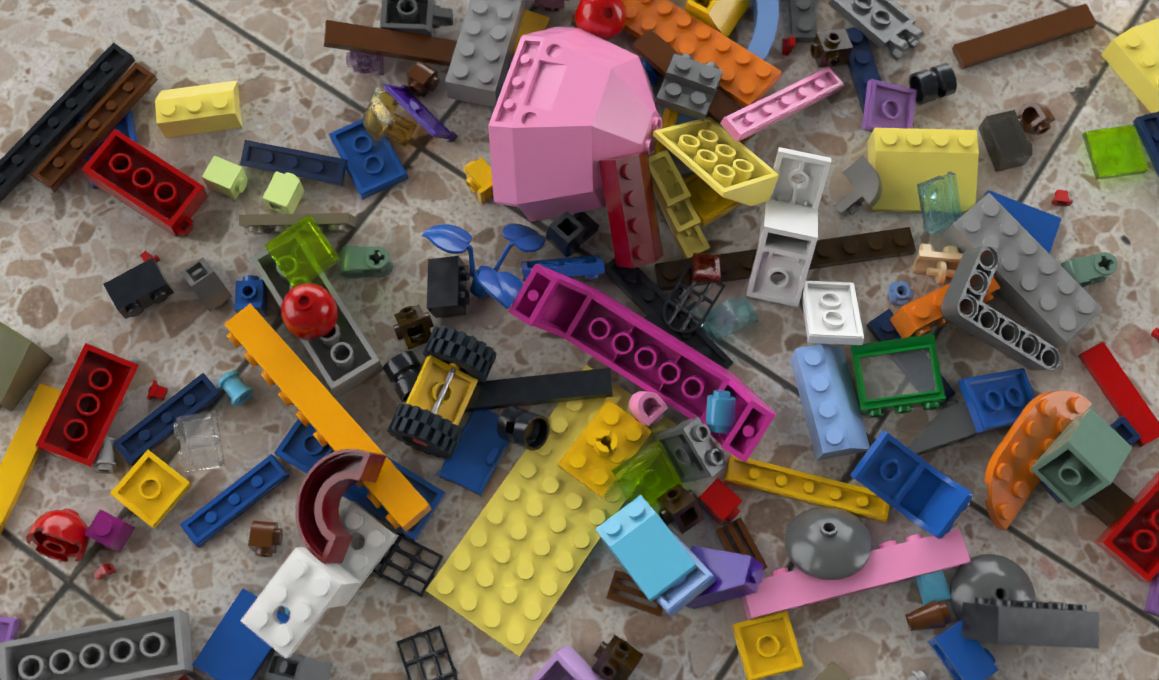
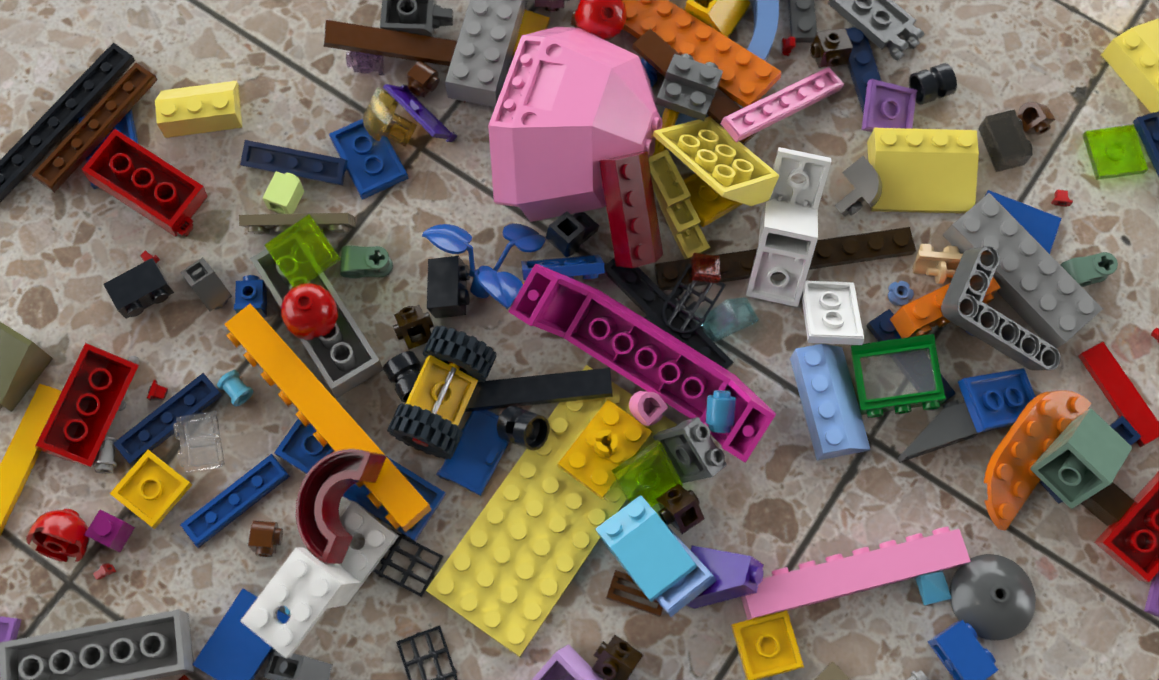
(225, 177): yellowish green brick -> none
(479, 179): yellow brick -> none
(720, 502): red brick -> none
(746, 536): reddish brown tile -> none
(806, 488): yellow tile -> none
(826, 553): dark grey dish -> none
(912, 485): blue bracket -> none
(929, 616): reddish brown cone -> none
(939, 202): clear light blue plate -> none
(1024, 36): reddish brown tile -> none
(1030, 623): black brick -> none

